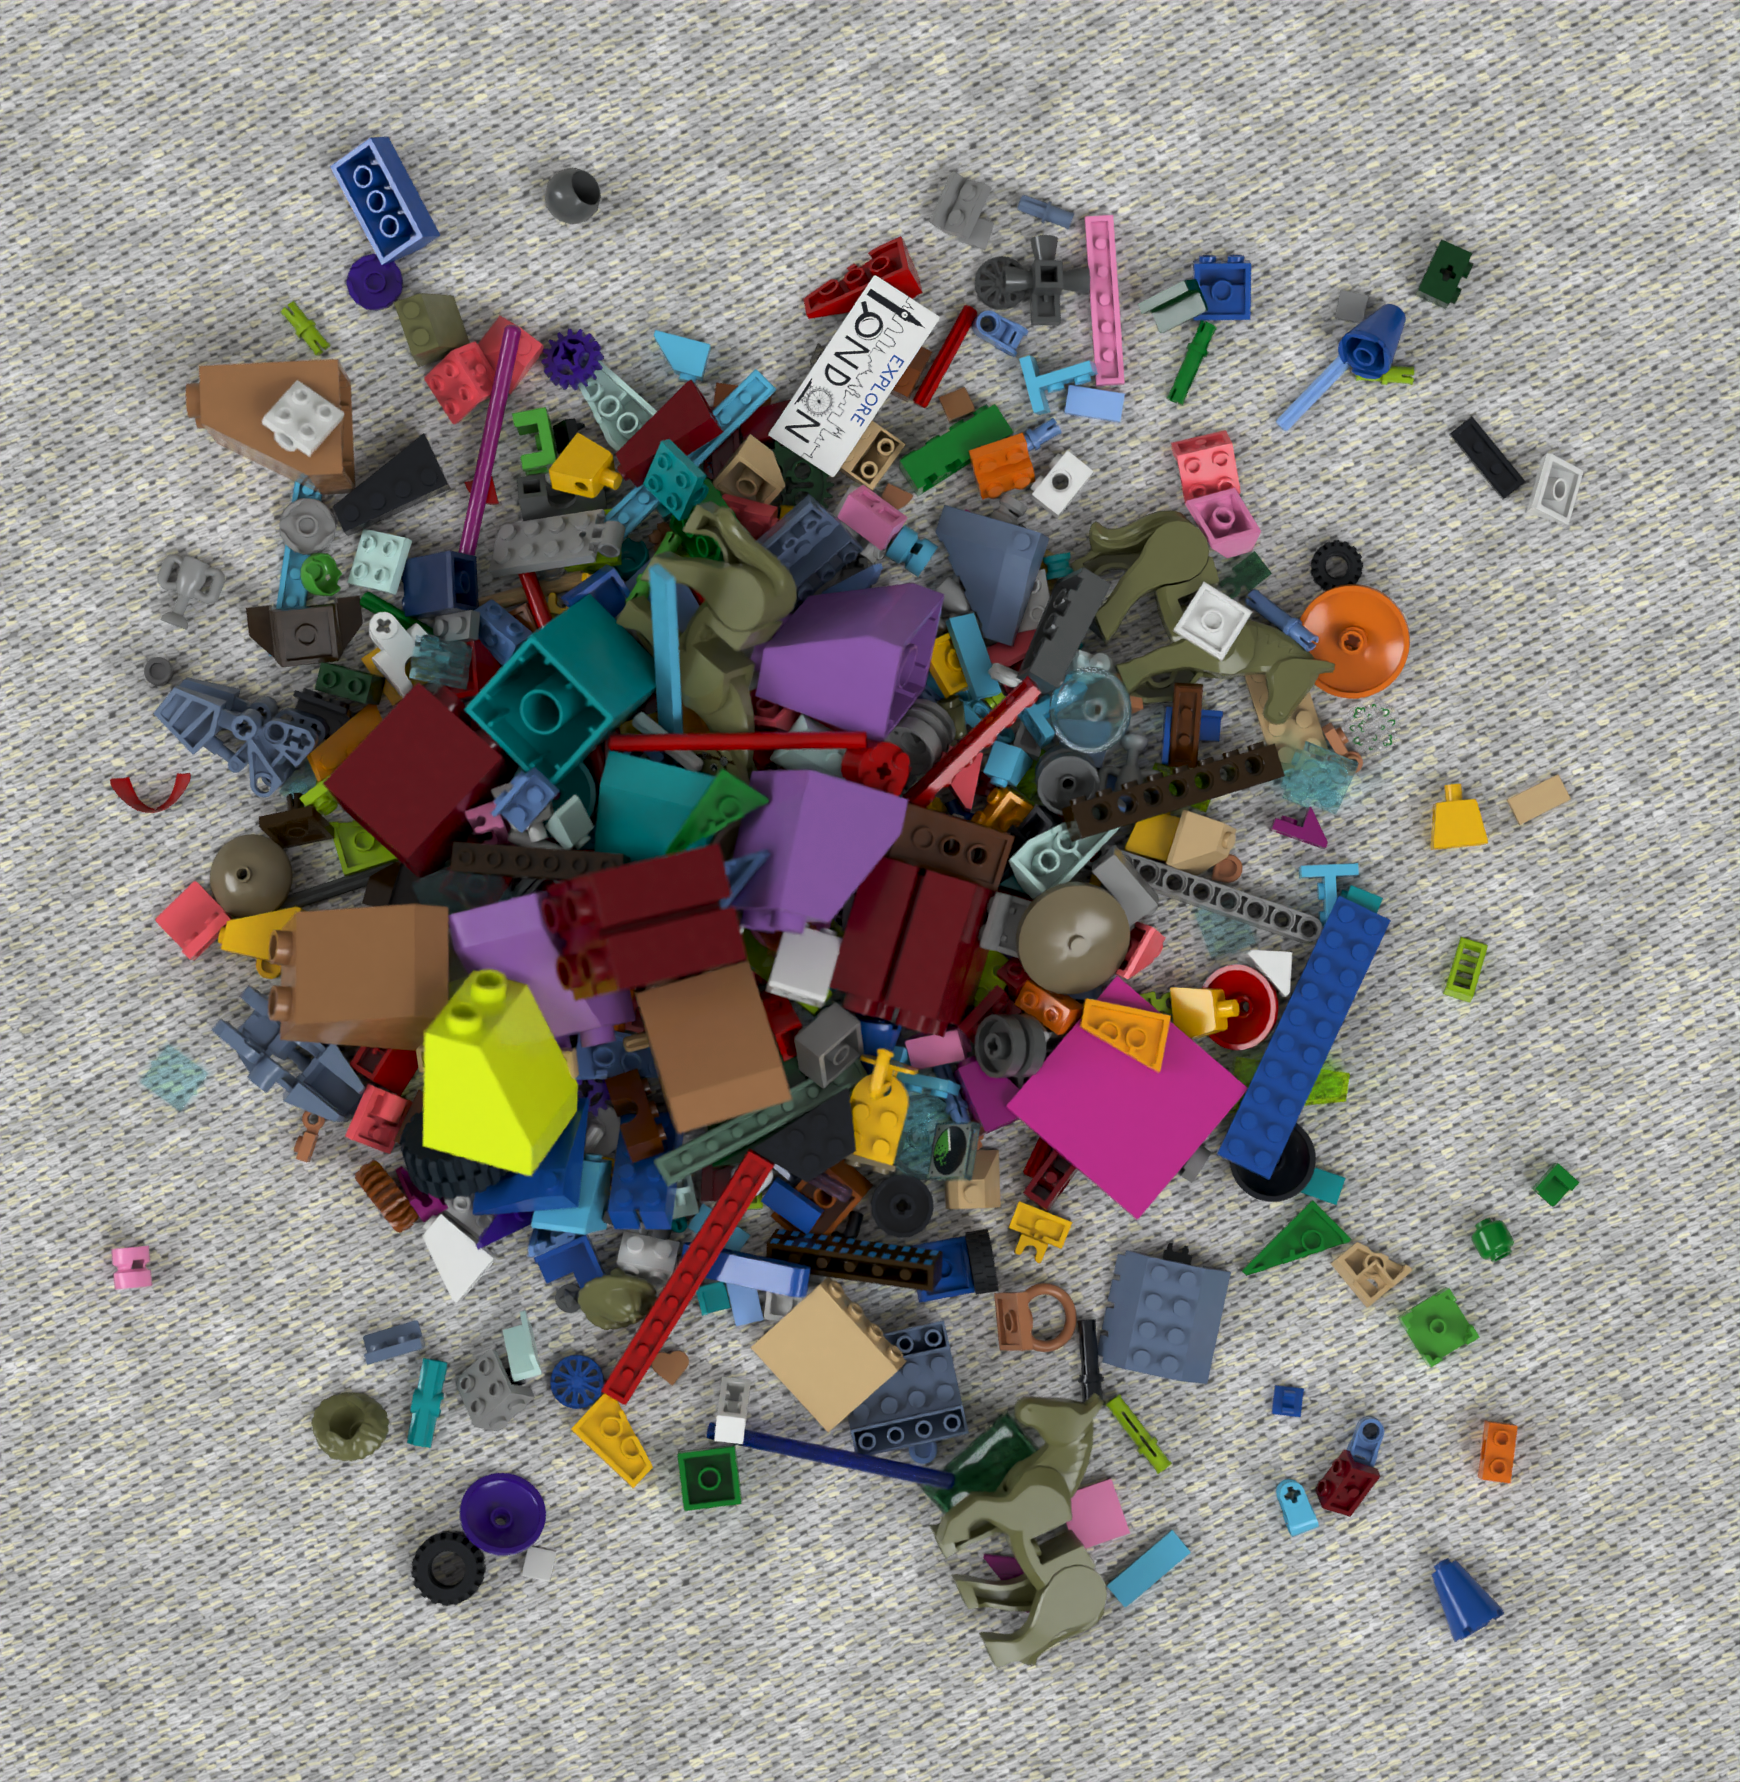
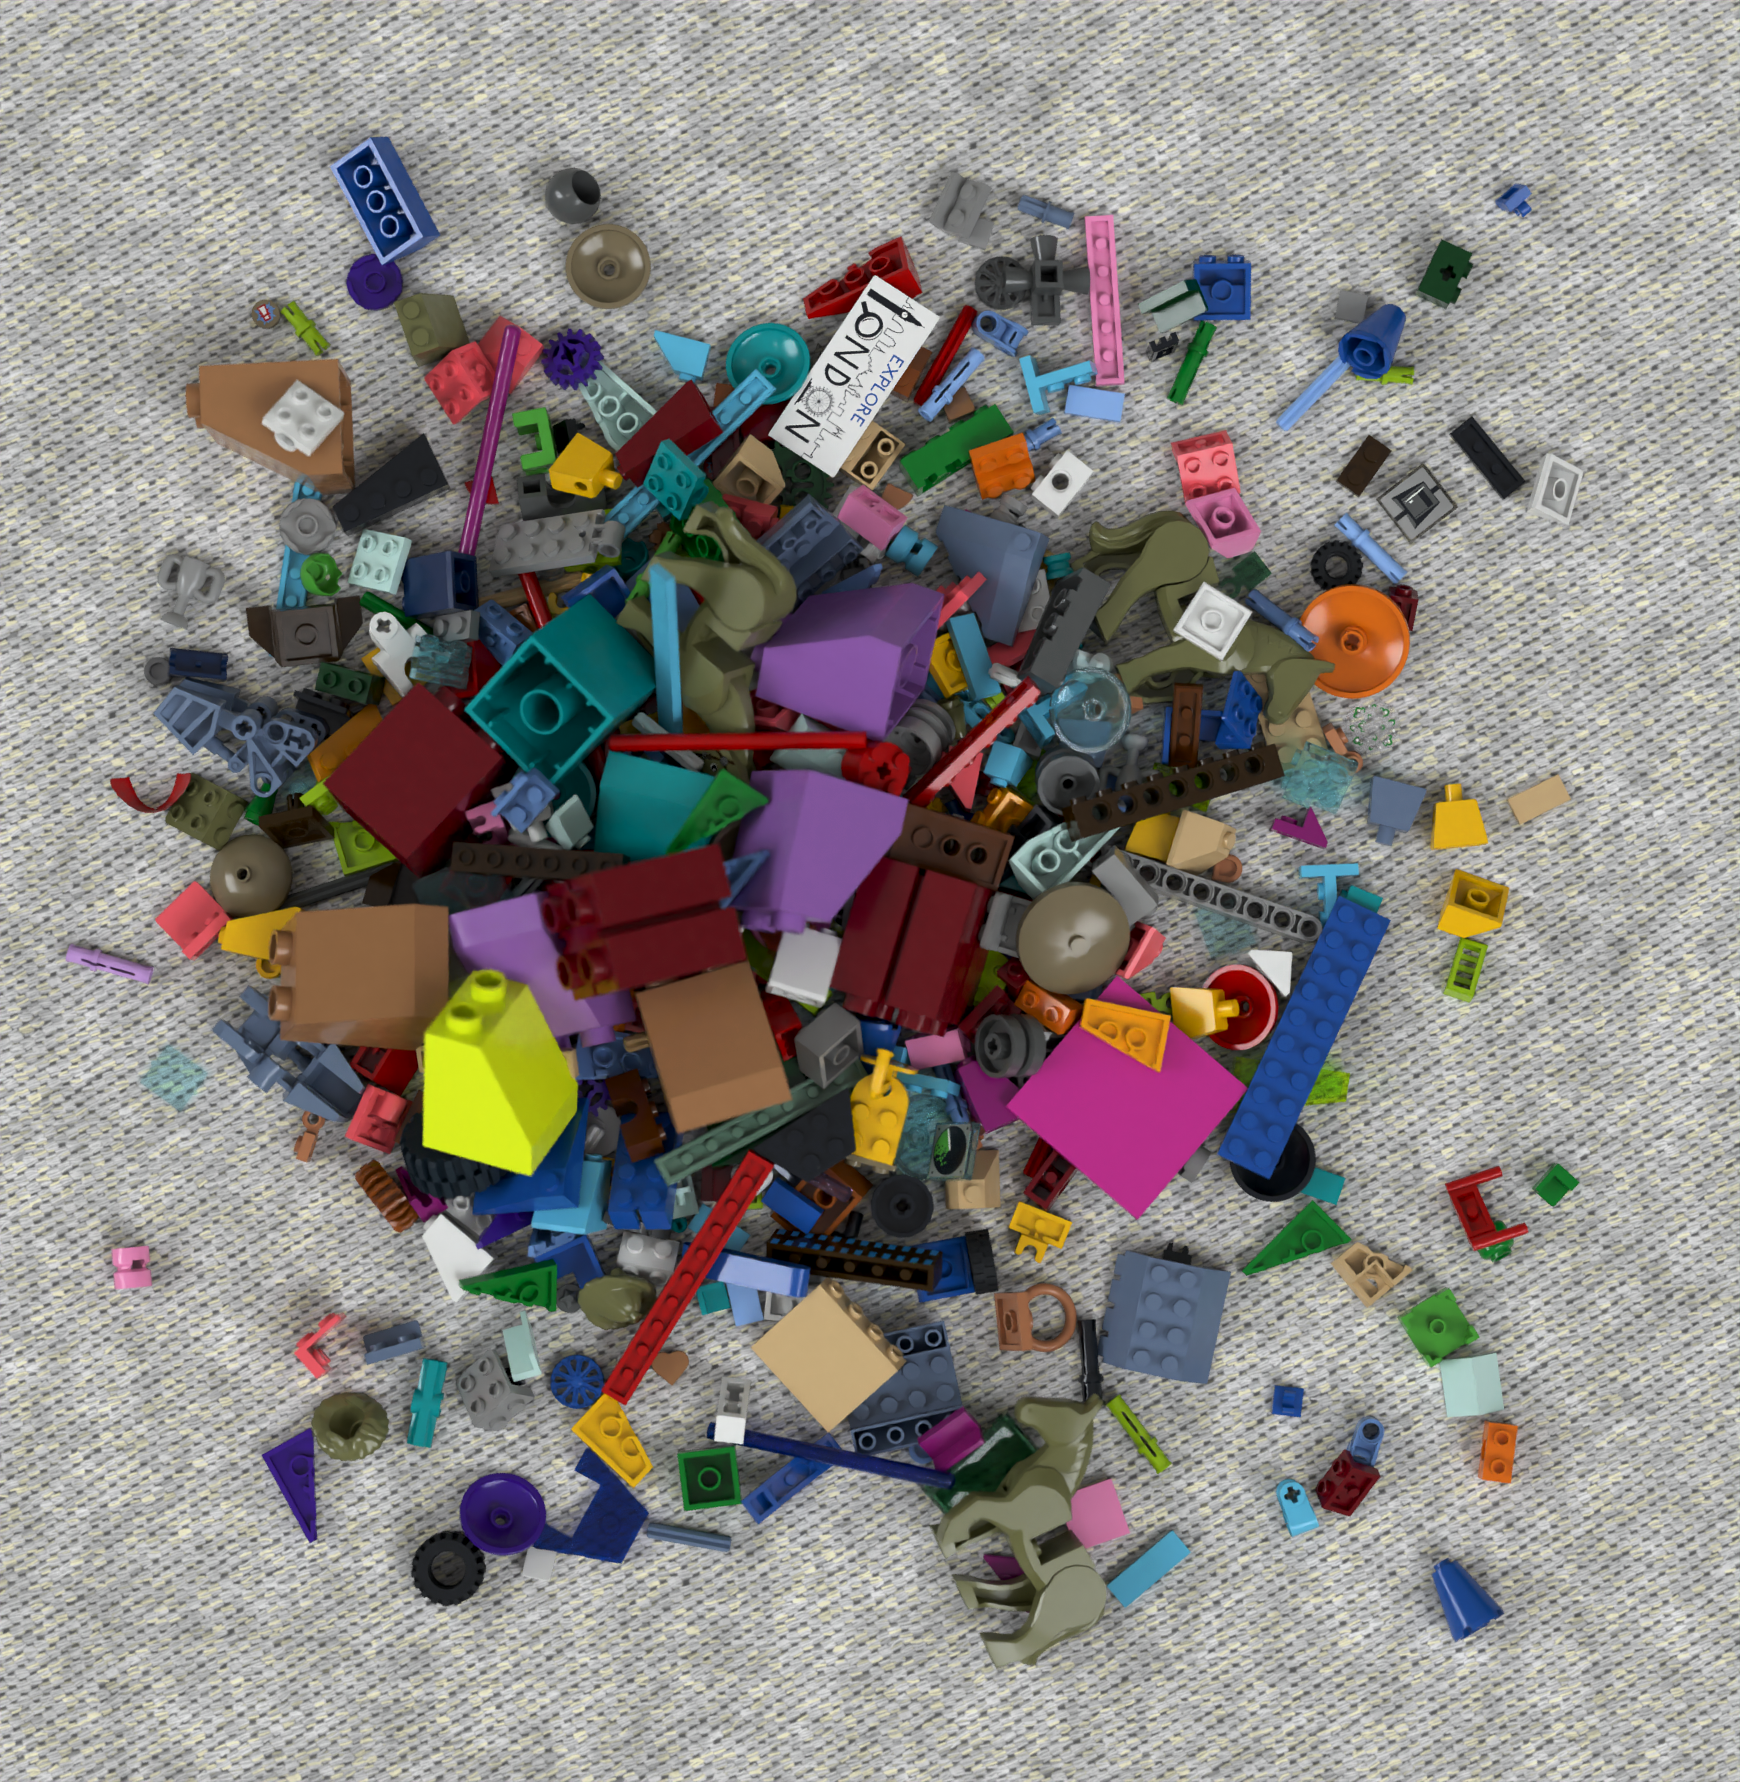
(99, 961): none -> lavender pin
(197, 665): none -> dark blue hinge
(206, 812): none -> olive bracket
(260, 805): none -> green cone
(266, 314): none -> dark tan tile
(294, 1472): none -> dark purple wing
(313, 1359): none -> coral bracket
(523, 1284): none -> green wing
(604, 247): none -> dark tan dish
(607, 1524): none -> clear blue wing
(689, 1537): none -> sand blue axle
(770, 347): none -> teal dish
(785, 1483): none -> blue slope
(931, 407): none -> light blue pin
(952, 1439): none -> magenta panel
(957, 595): none -> coral plate
(1158, 351): none -> black tile
(1239, 715): none -> blue bracket
(1363, 466): none -> dark brown plate
(1370, 548): none -> light blue pin
(1392, 807): none -> sand blue torso
(1407, 601): none -> dark red bracket
(1417, 503): none -> slope
(1471, 1385): none -> light aqua slope
(1472, 905): none -> yellow slope
(1473, 1211): none -> red plate
(1515, 199): none -> blue tile

